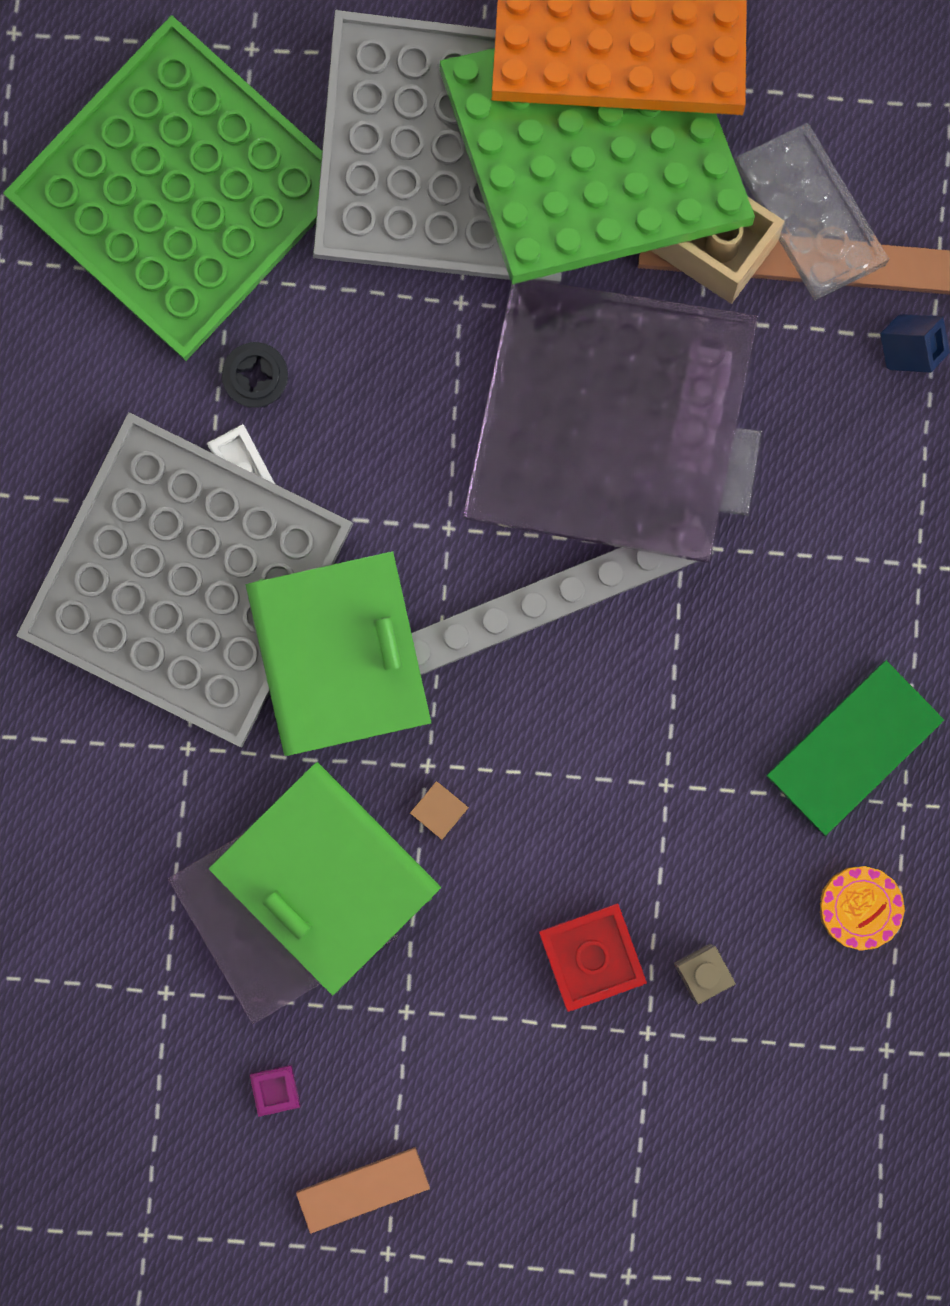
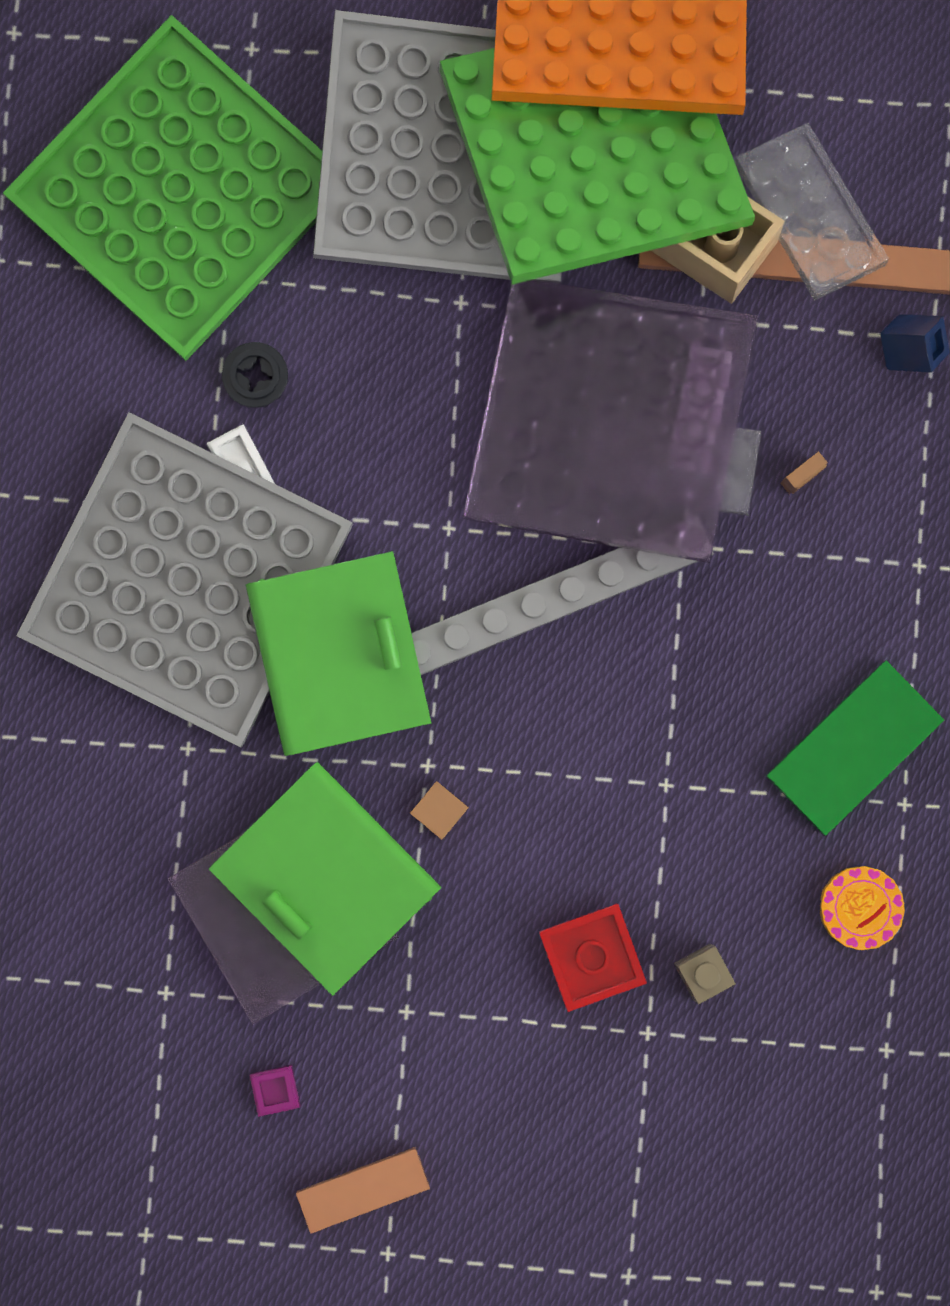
(804, 473): none -> medium nougat tile

